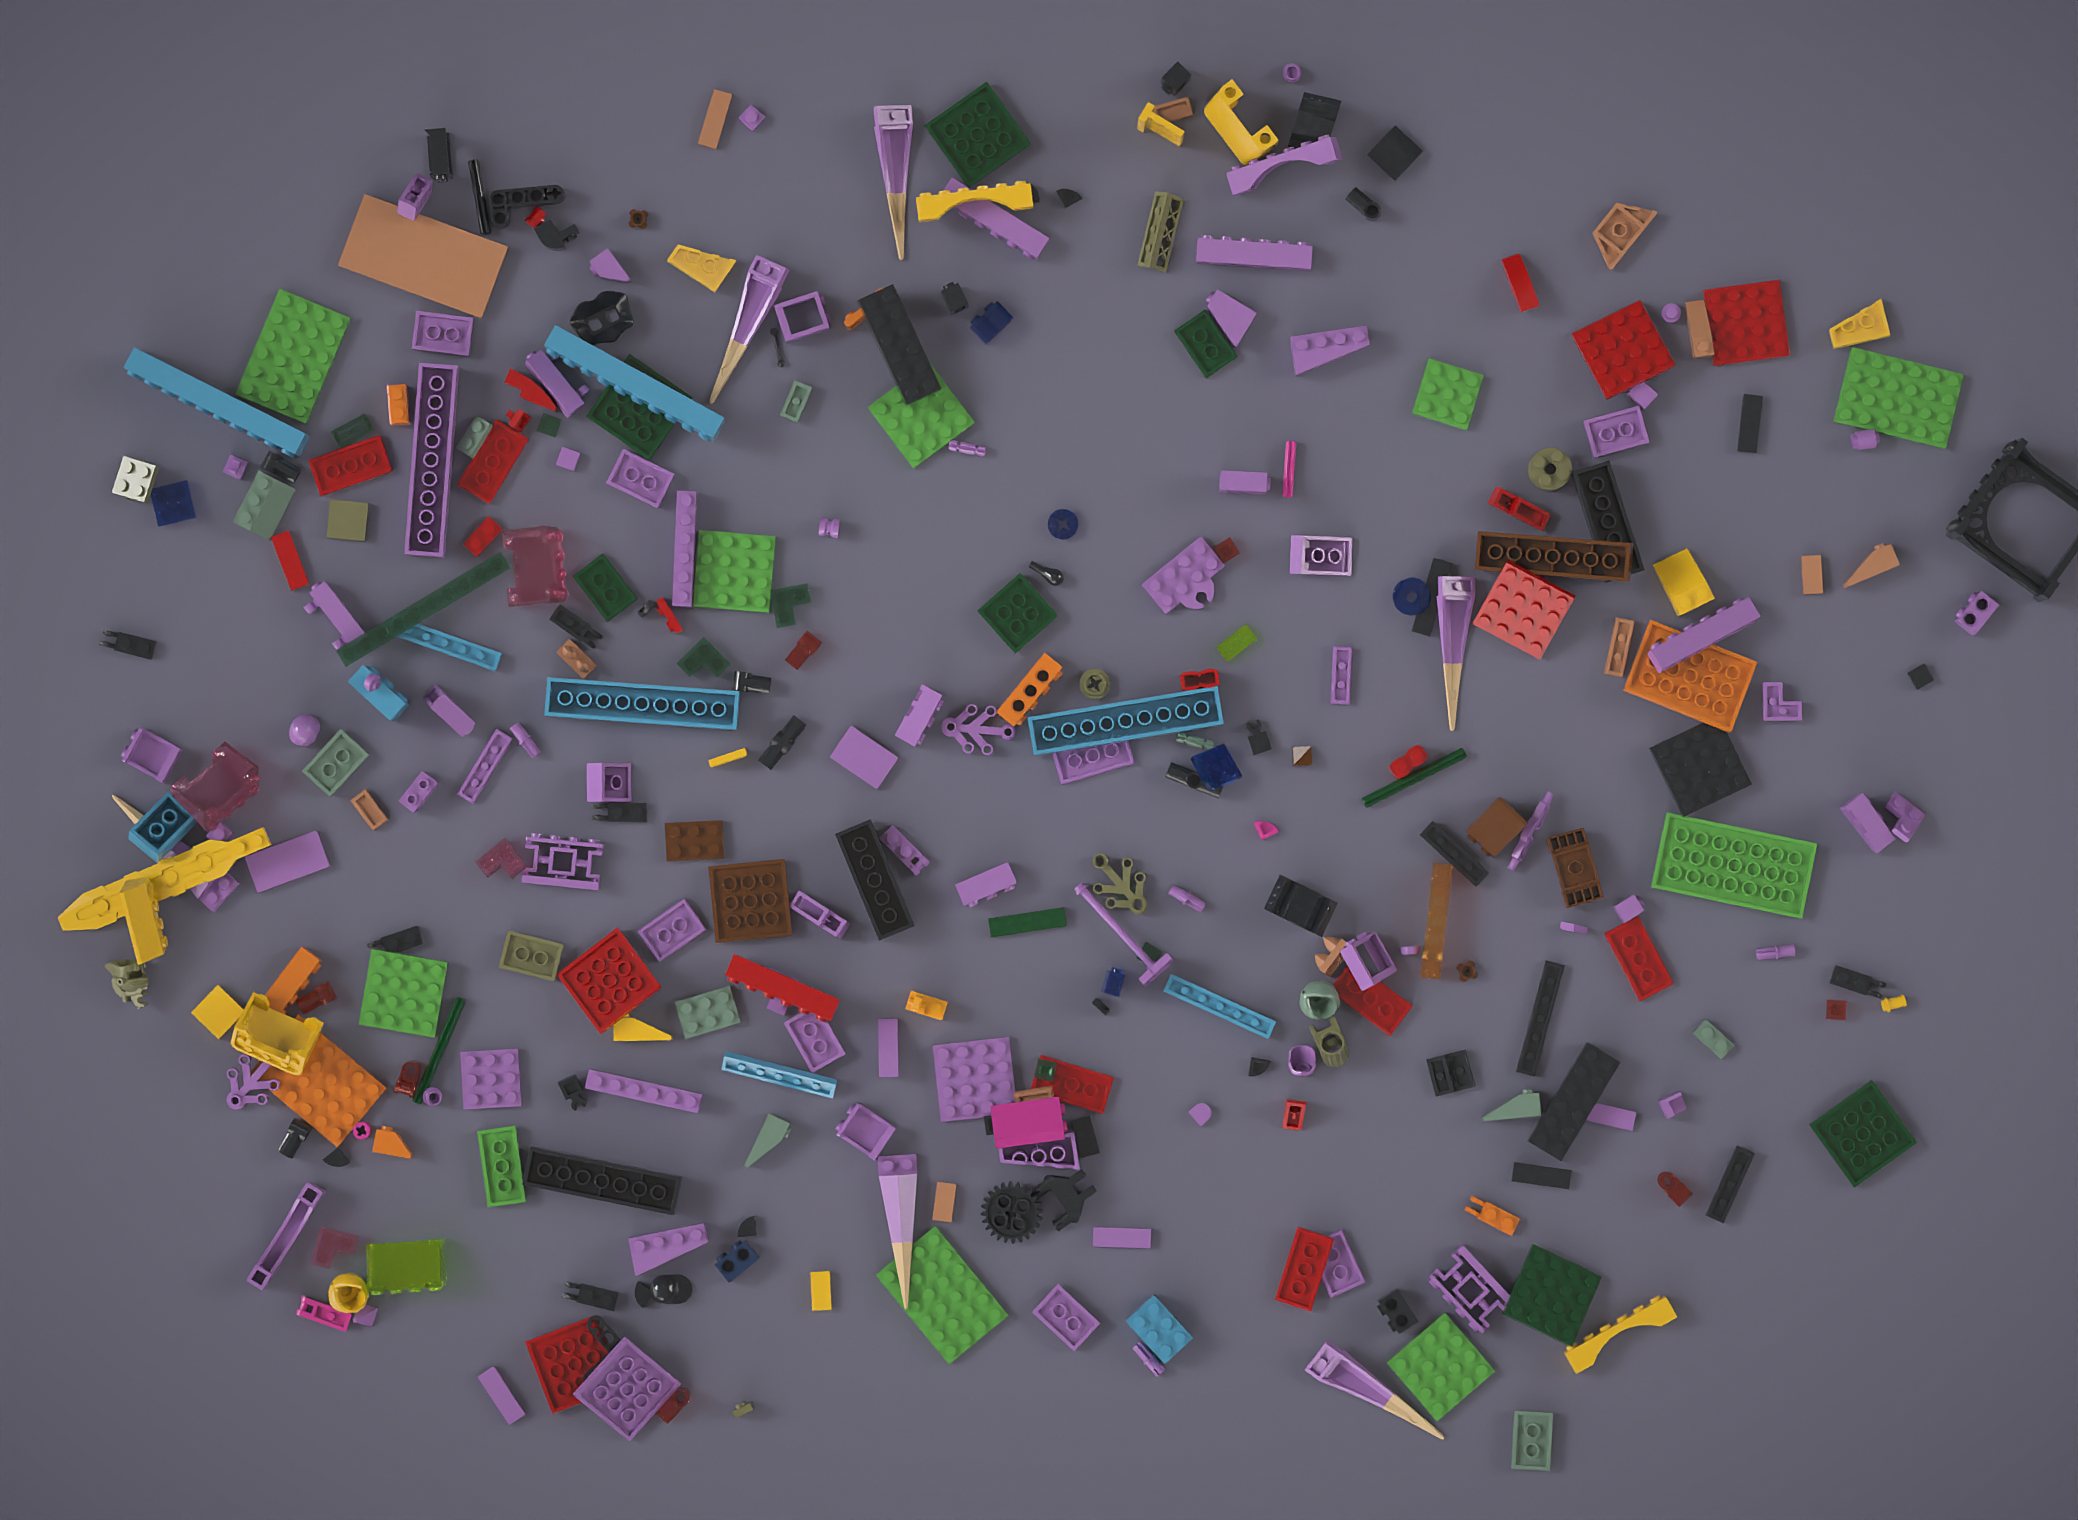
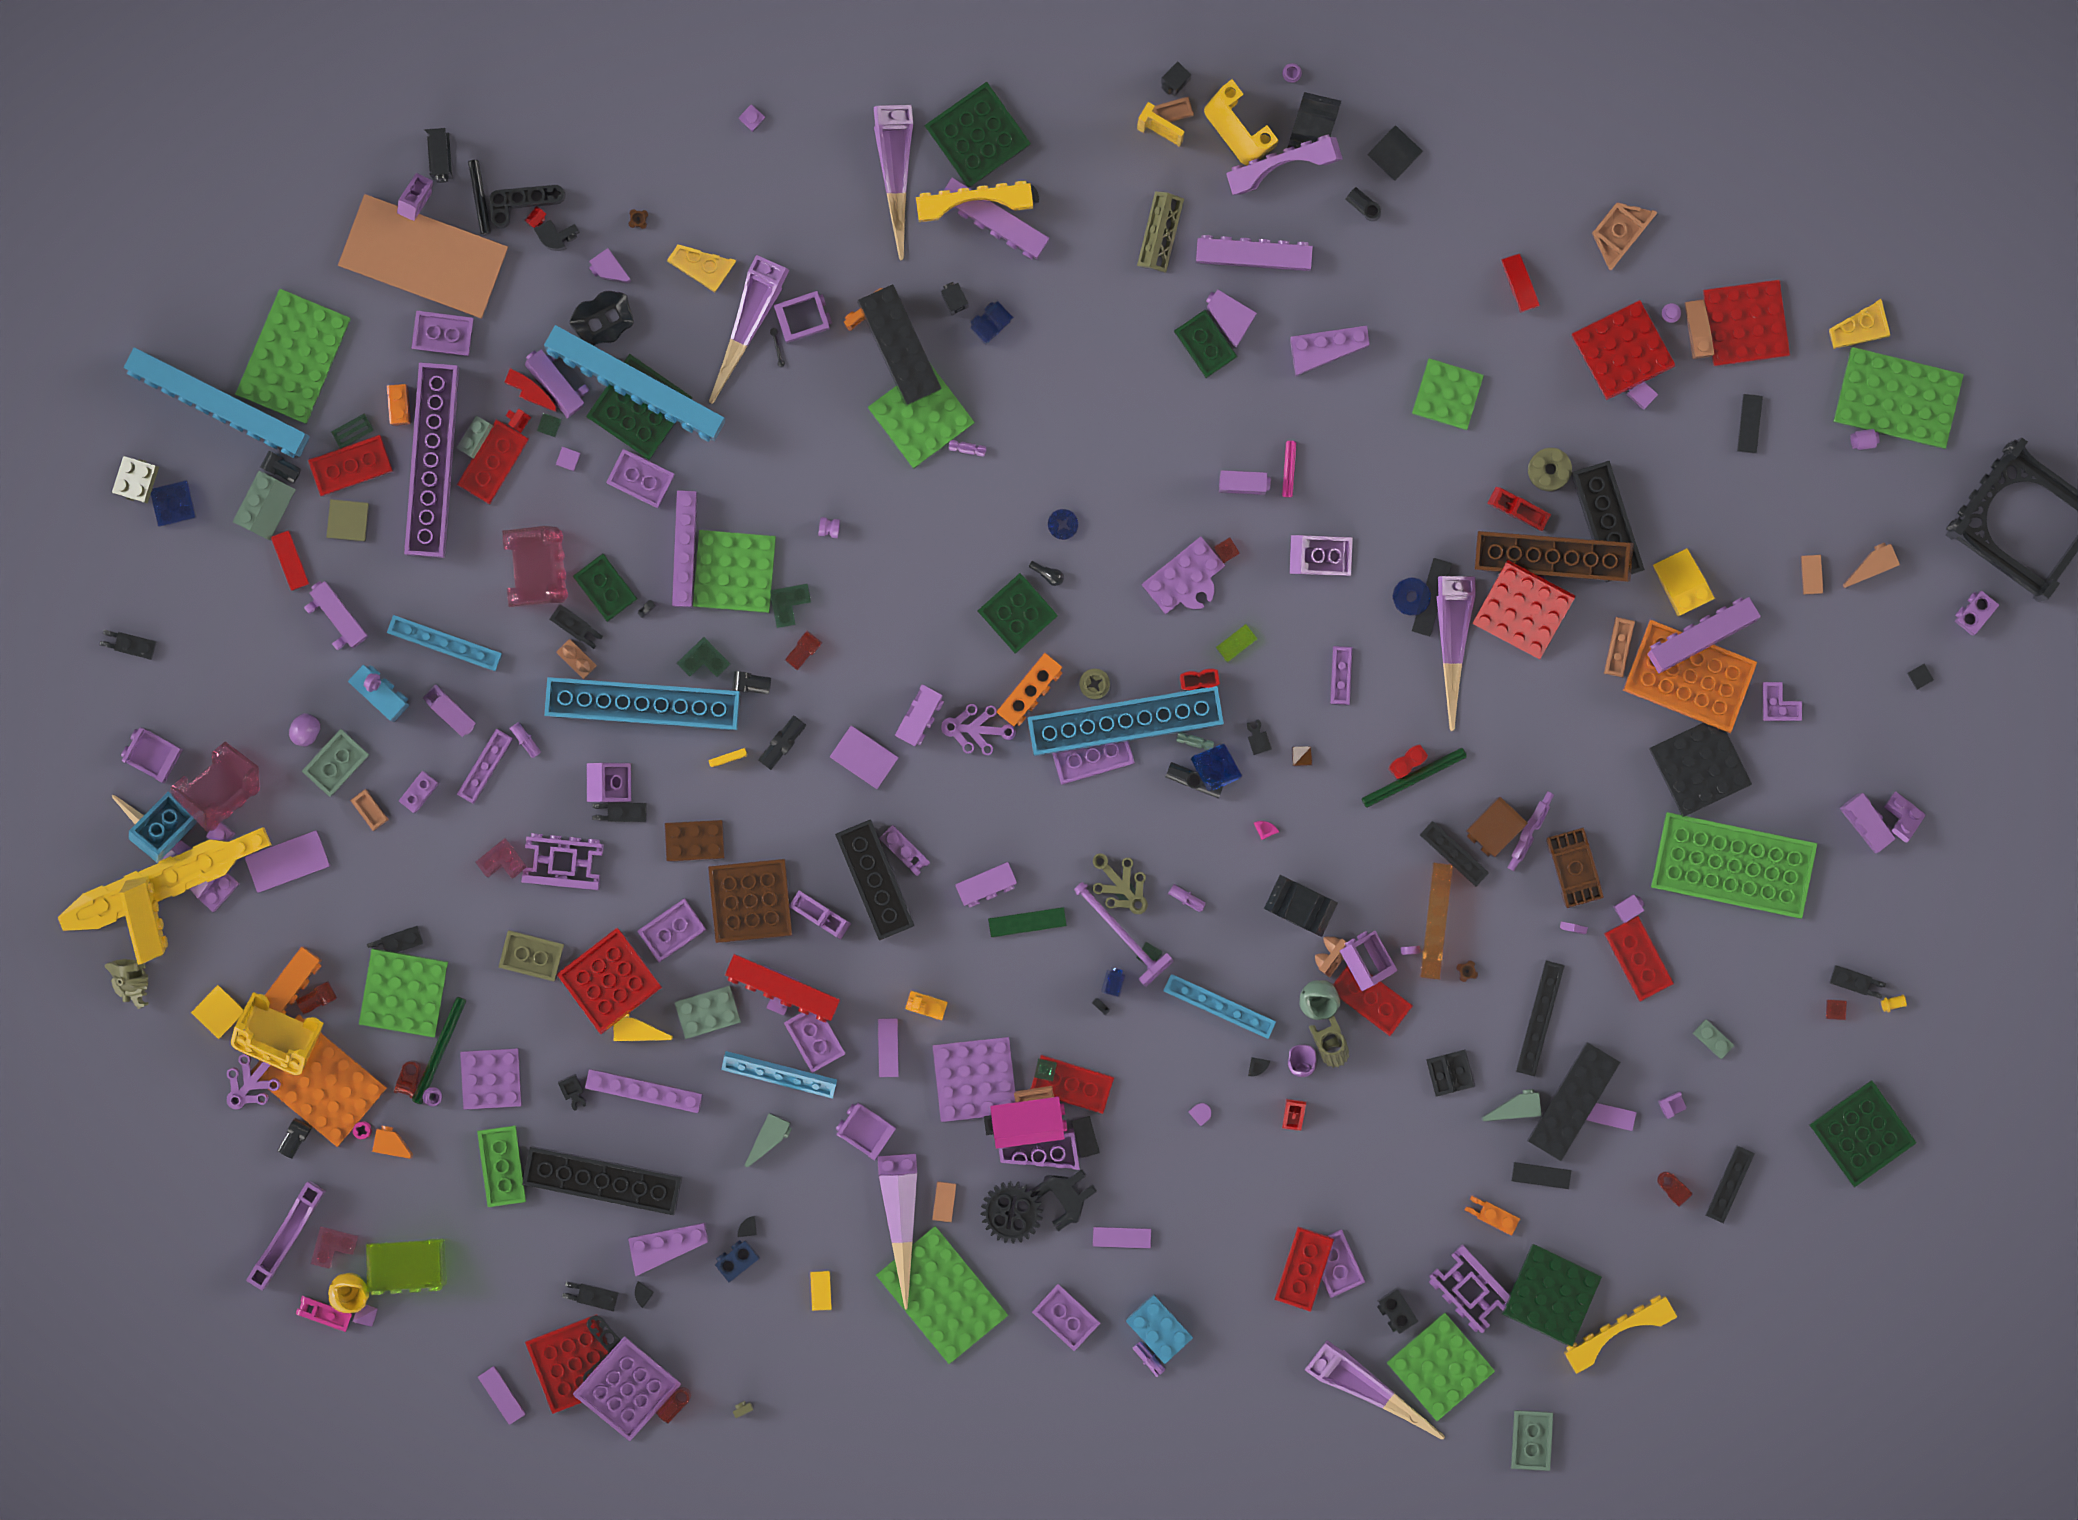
(235, 467): medium lavender tile -> none
(336, 1158): black tile -> none
(422, 609): clear green plate -> none
(482, 536): red plate -> none
(671, 1289): black cap -> none
(672, 623): red plate -> none
(715, 119): nougat tile -> none
(796, 401): sand green plate -> none
(1068, 197): black tile -> none
(1616, 431): medium lavender plate -> none
(1775, 952): medium lavender axle -> none

